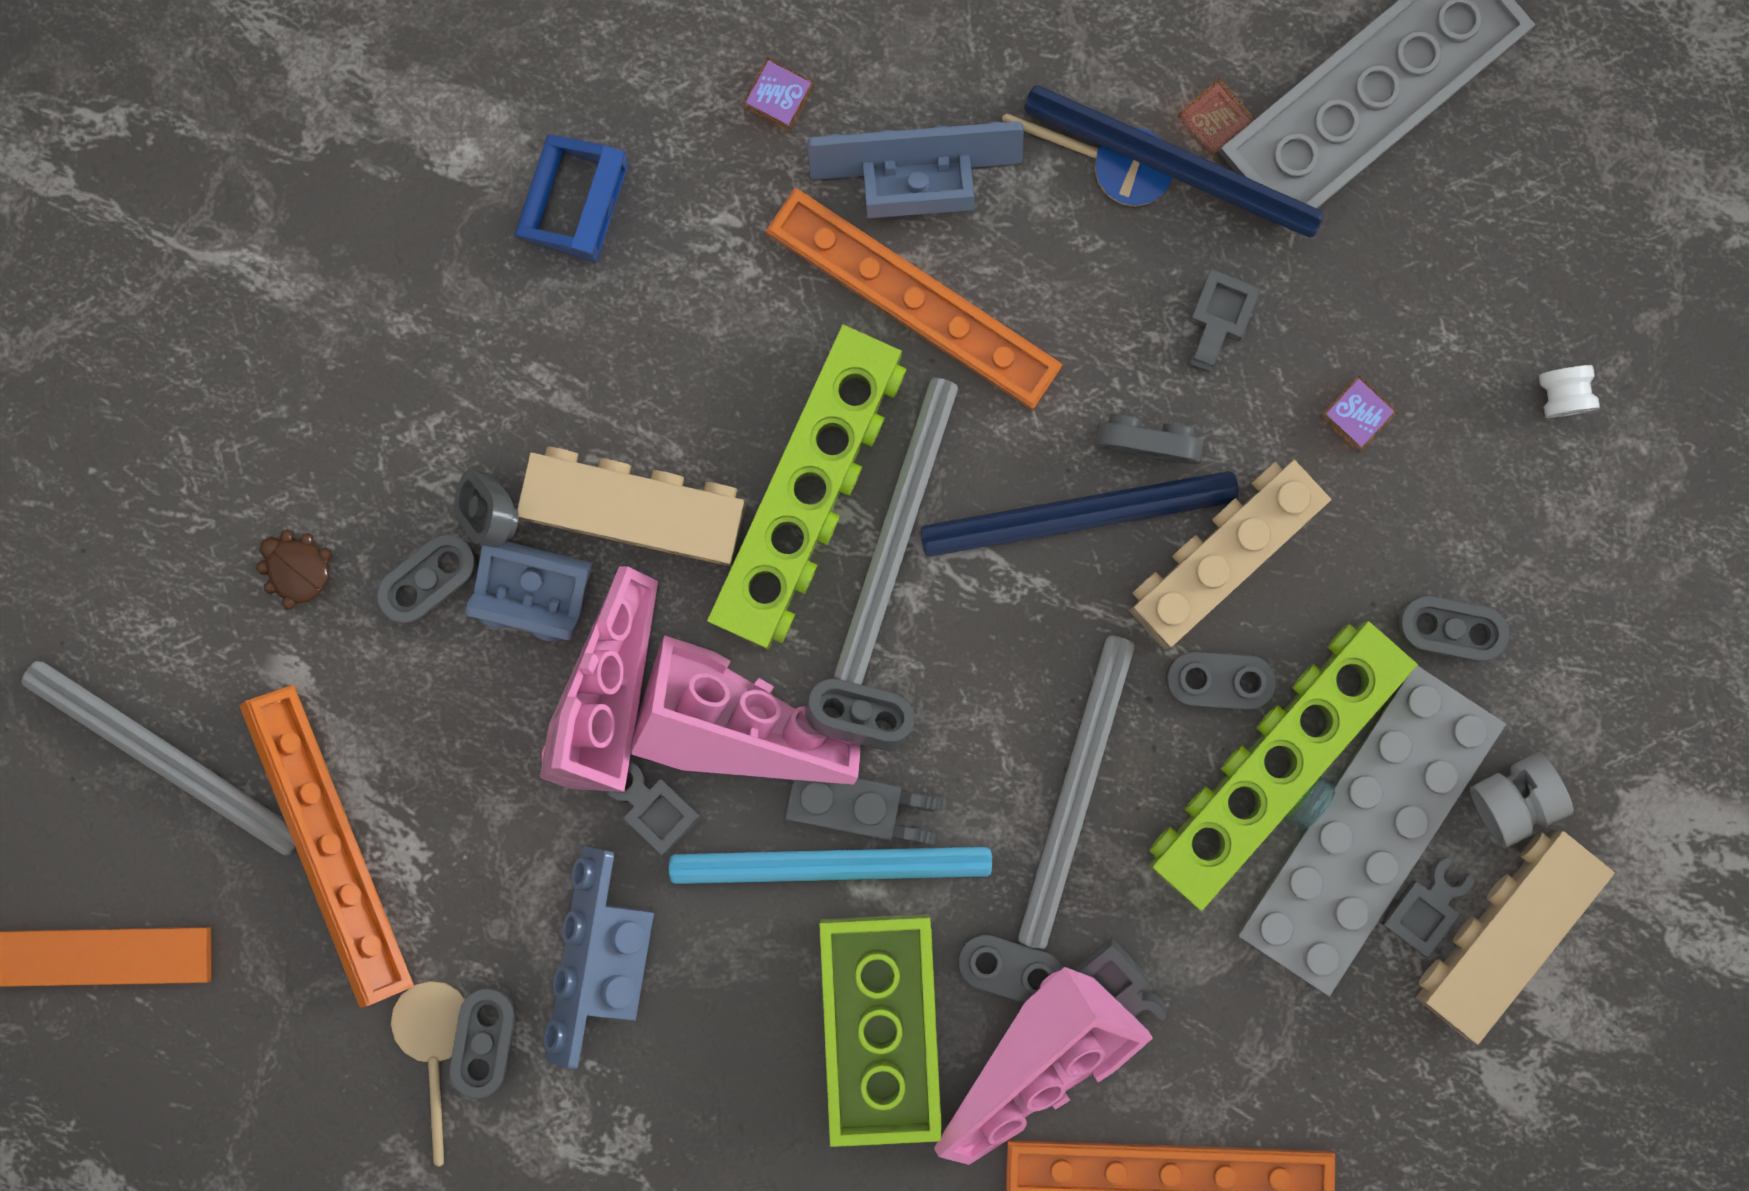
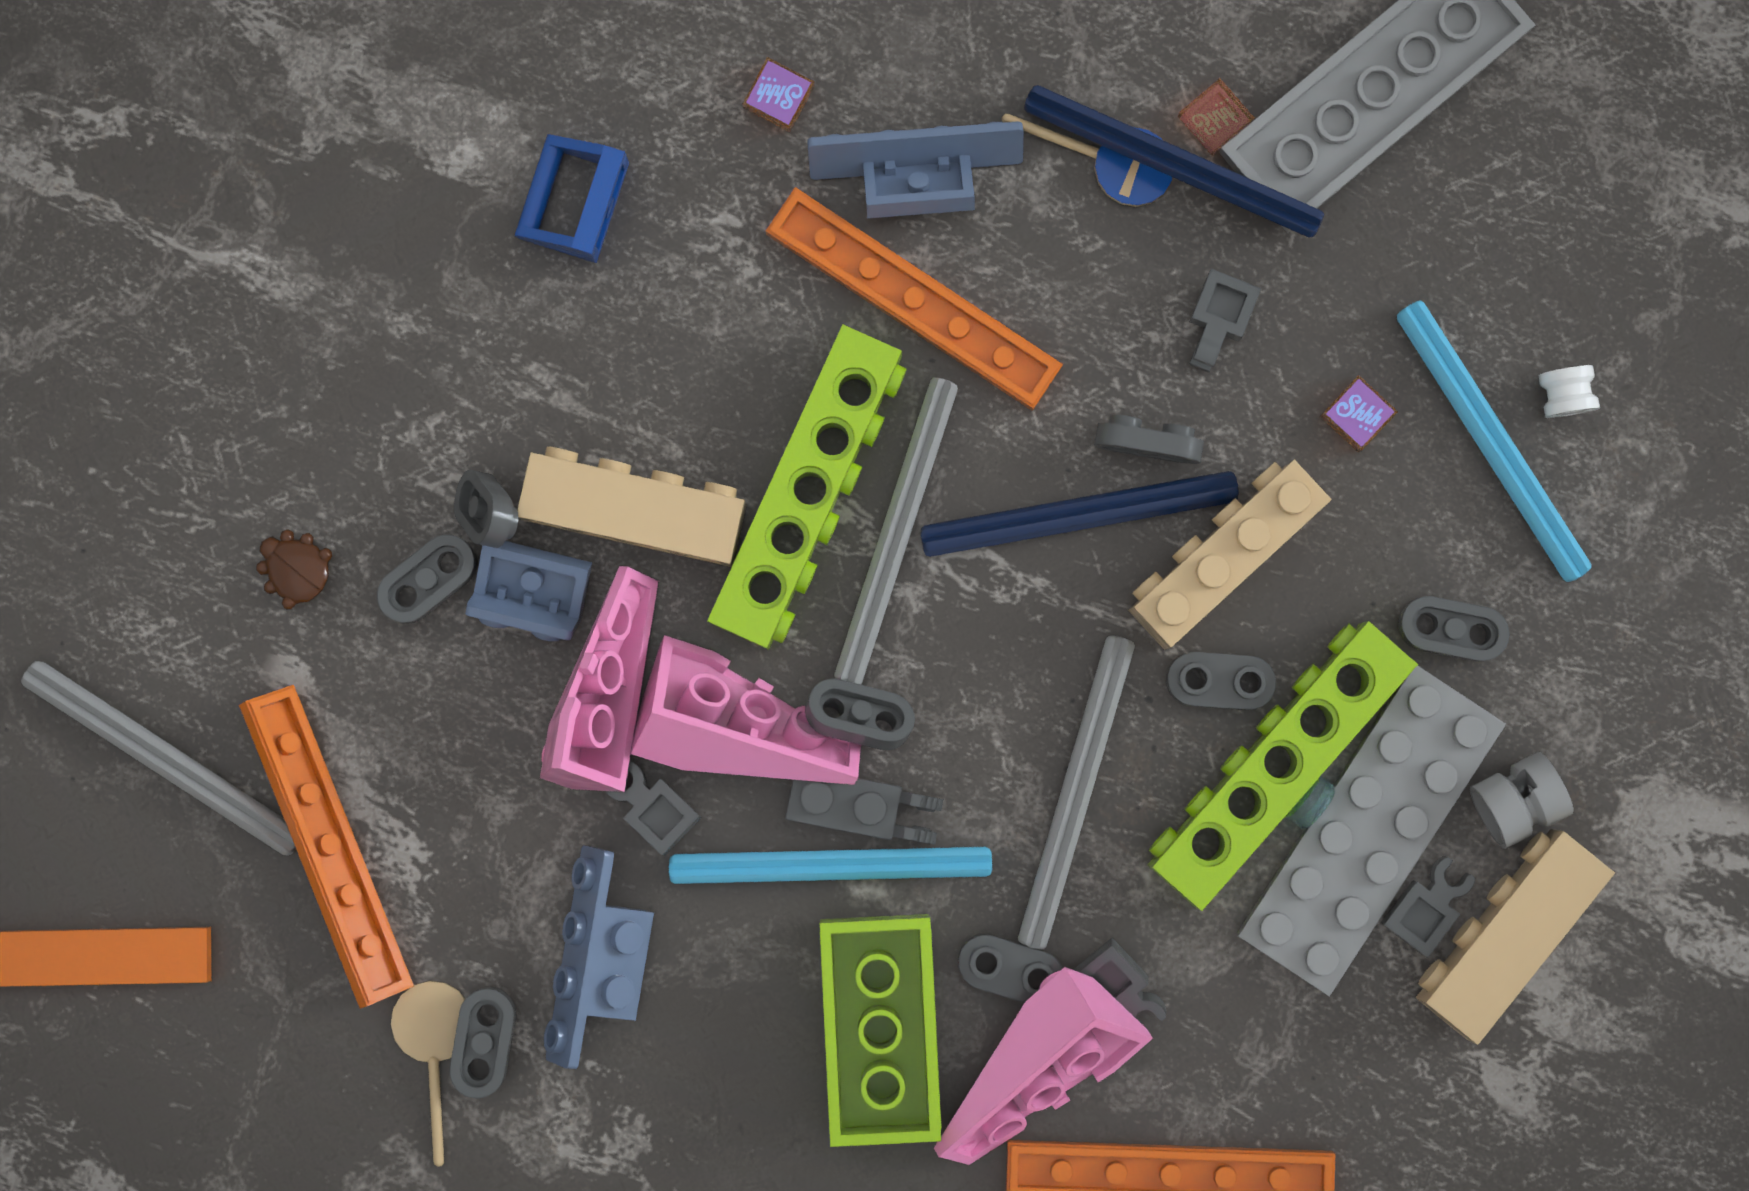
(1494, 441): none -> medium azure axle

